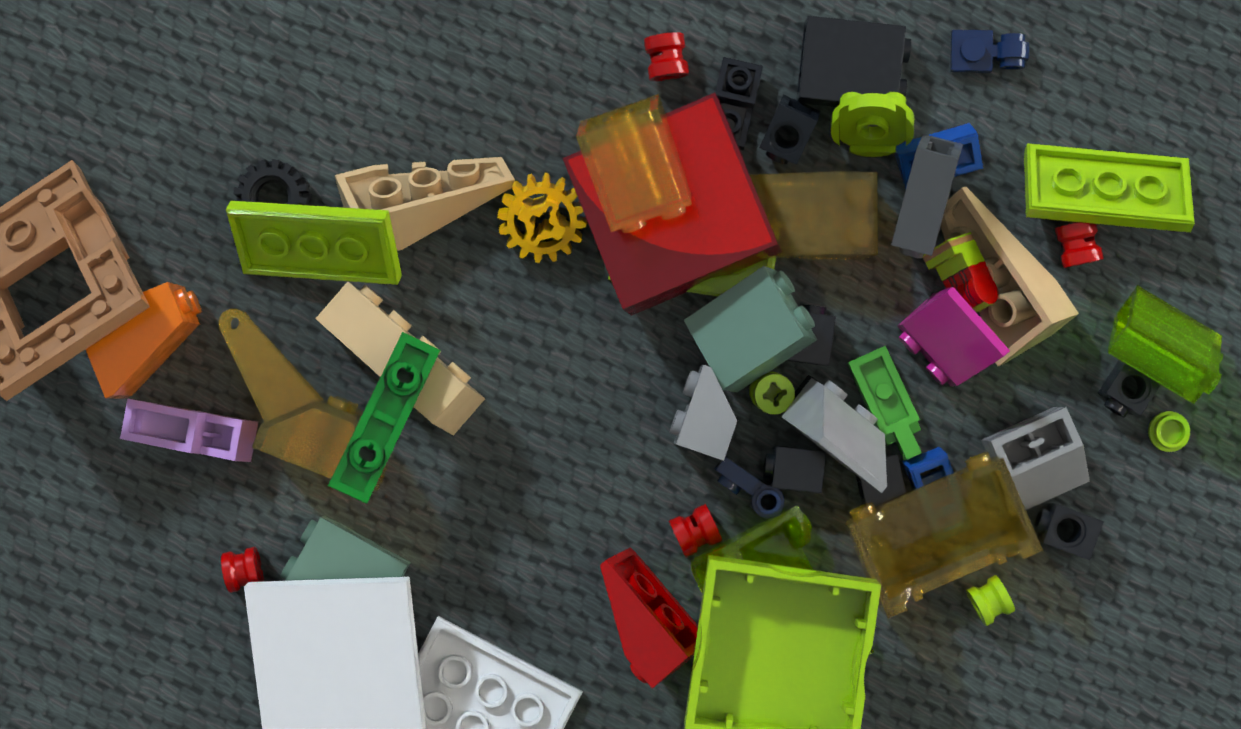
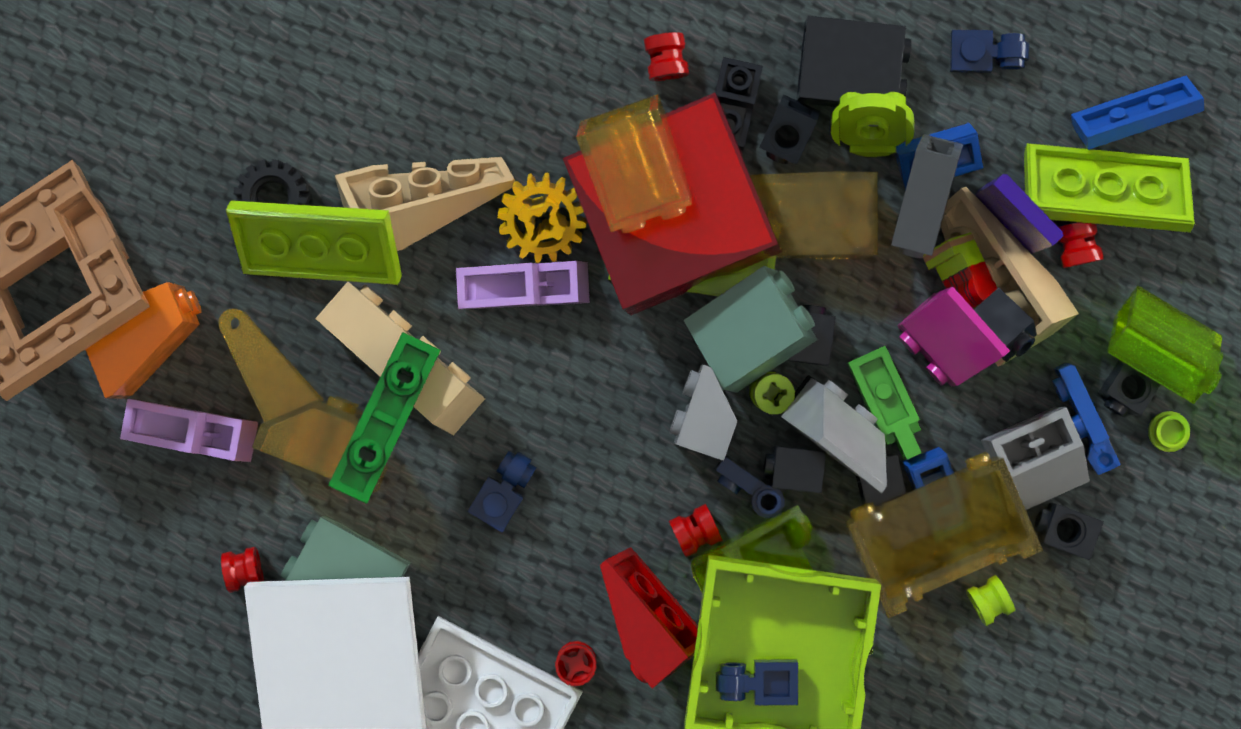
(497, 500): none -> dark blue plate
(523, 285): none -> lavender slope
(574, 669): none -> red wheel
(773, 682): none -> dark blue plate
(1008, 322): none -> black brick
(1019, 214): none -> dark purple tile
(1087, 421): none -> blue hinge
(1137, 112): none -> blue plate

